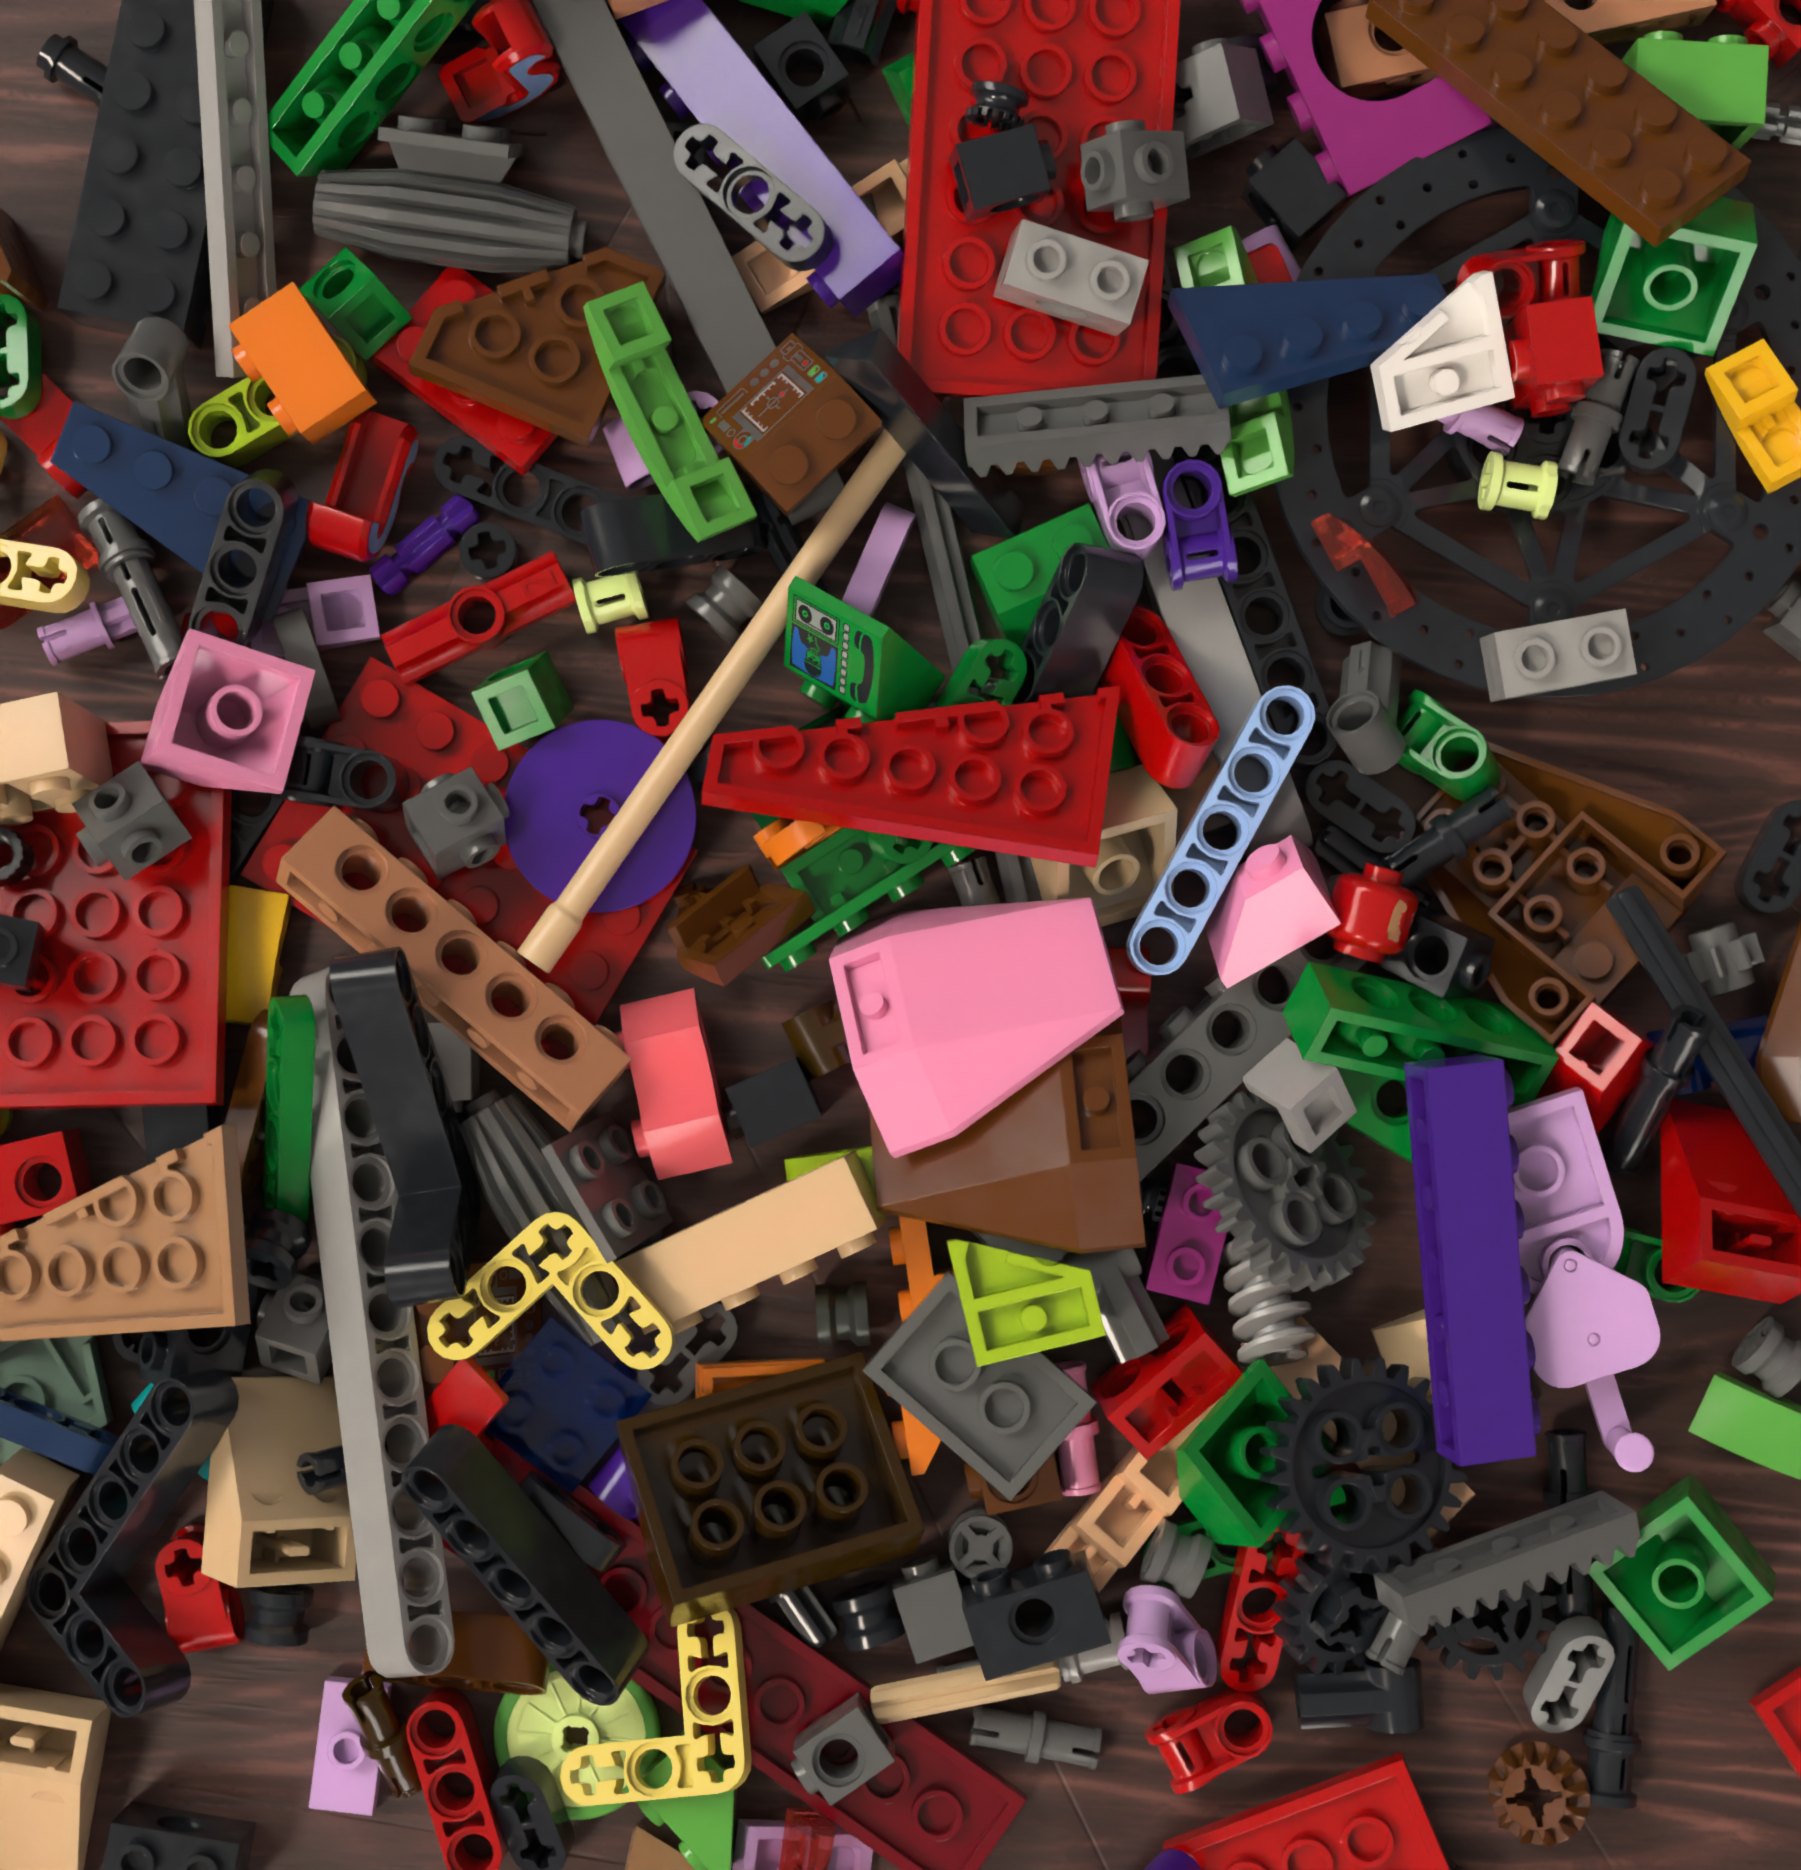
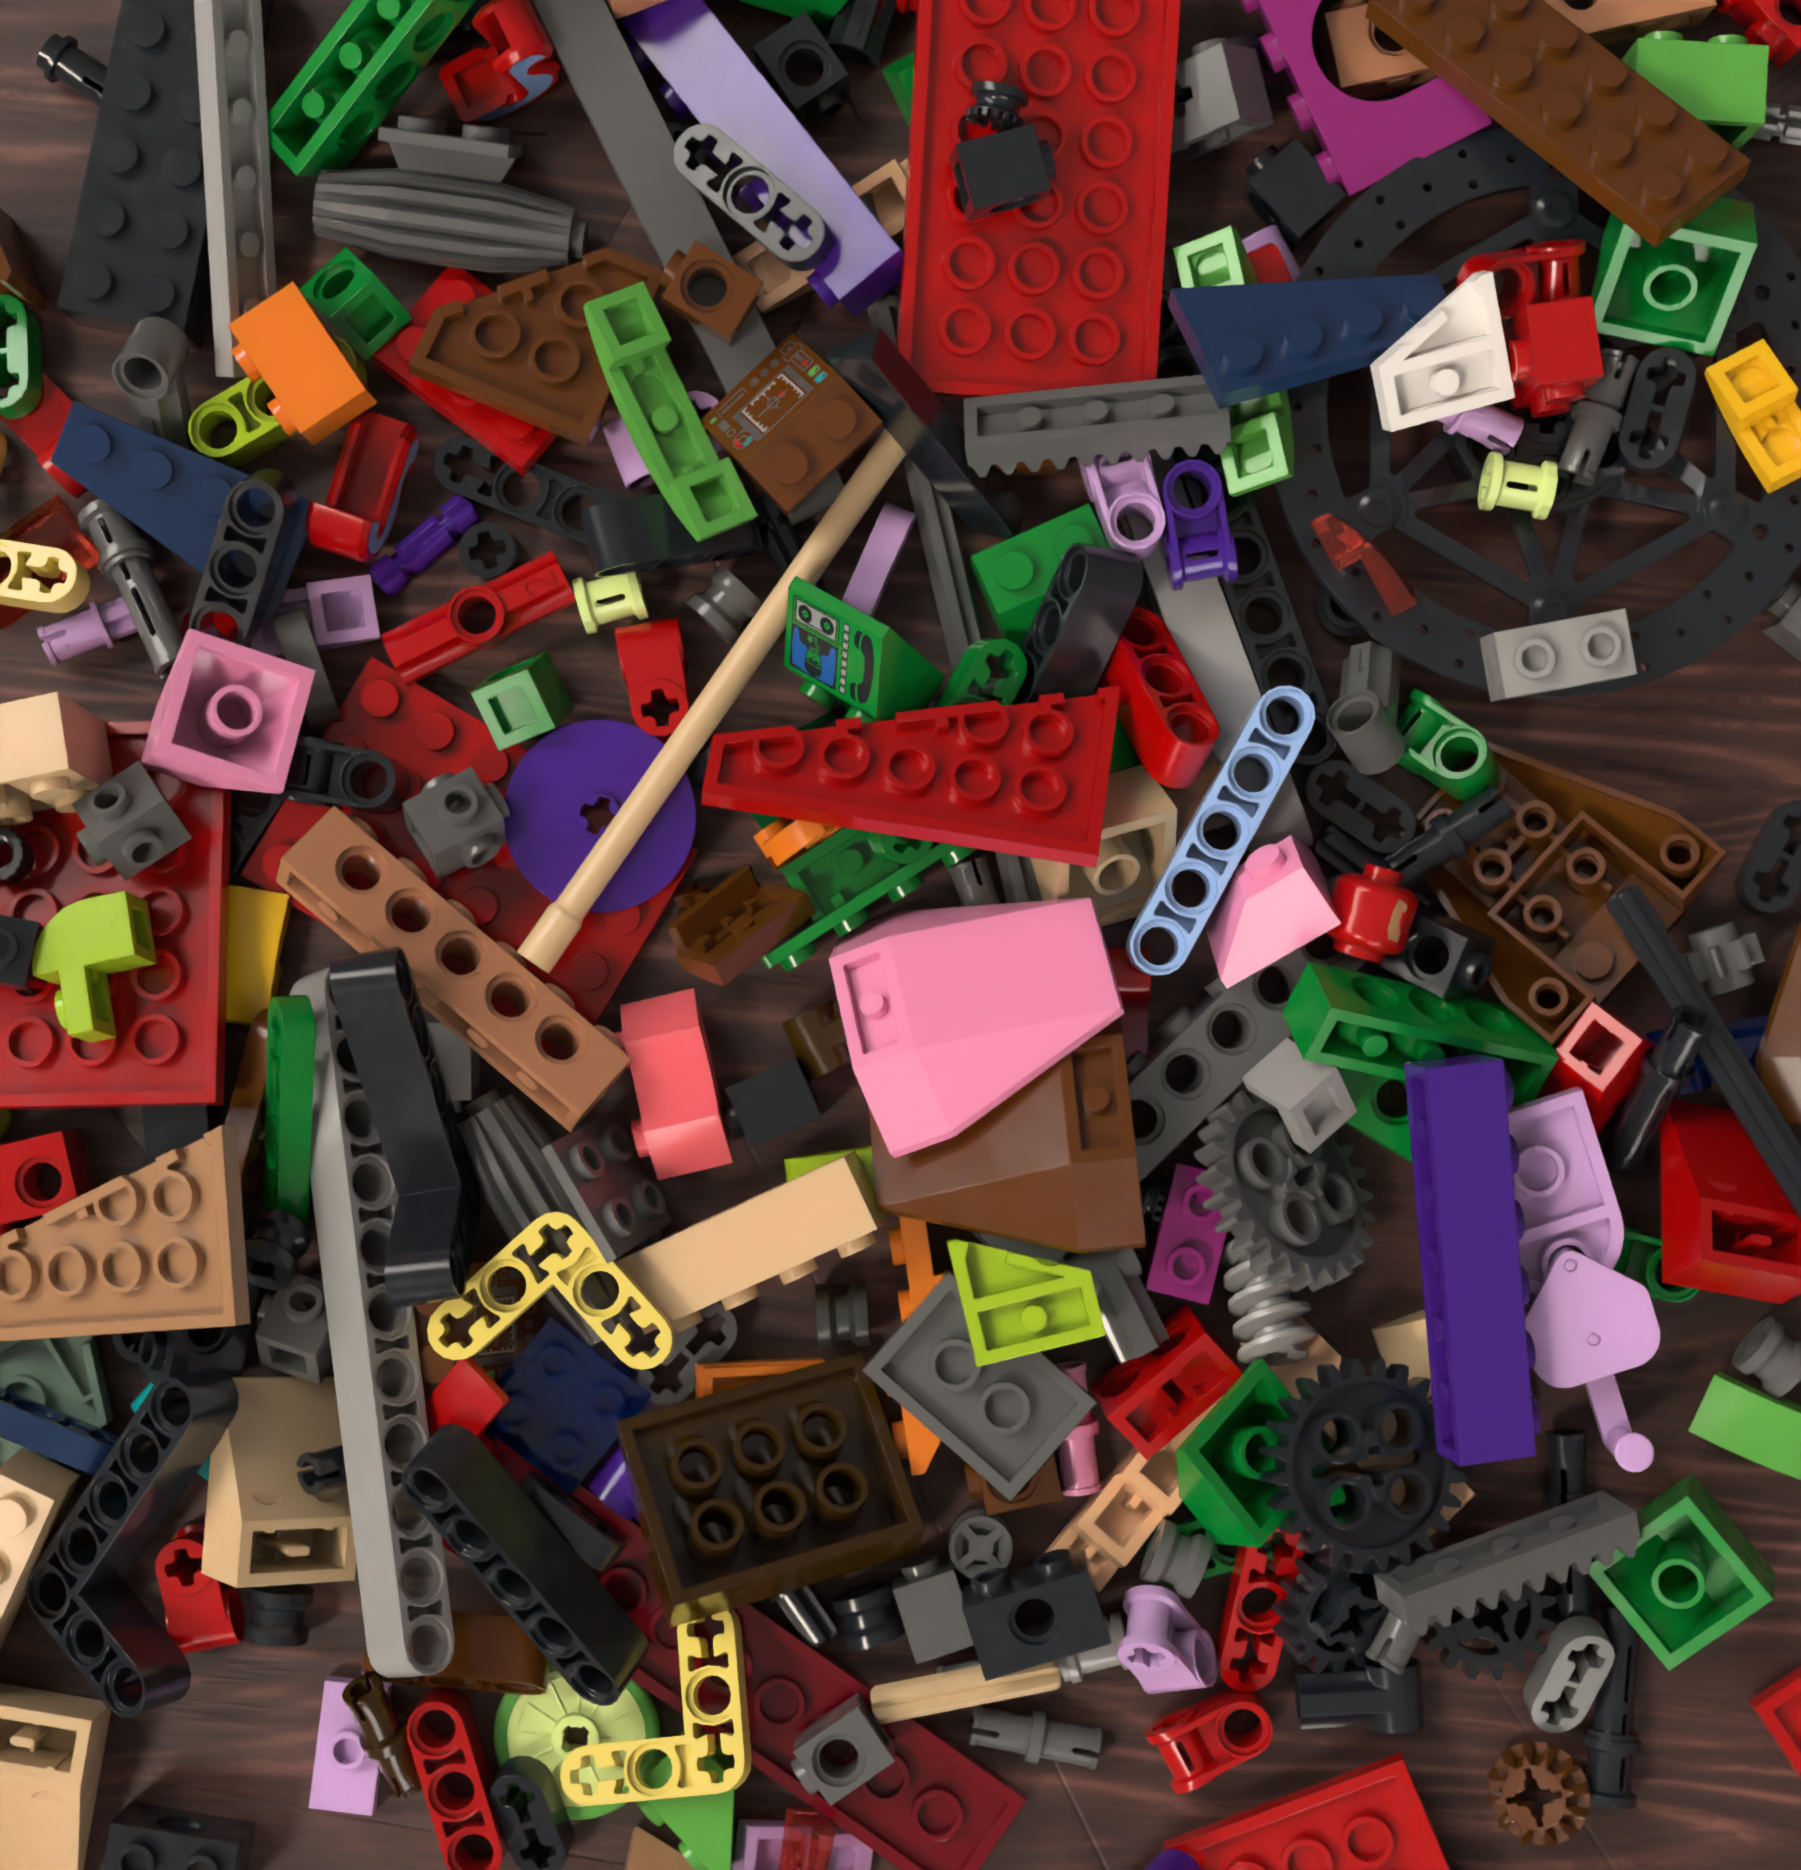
(83, 947): none -> lime brick
(727, 316): none -> reddish brown brick
(1070, 278): light grey brick -> none
(1134, 171): dark grey brick -> none

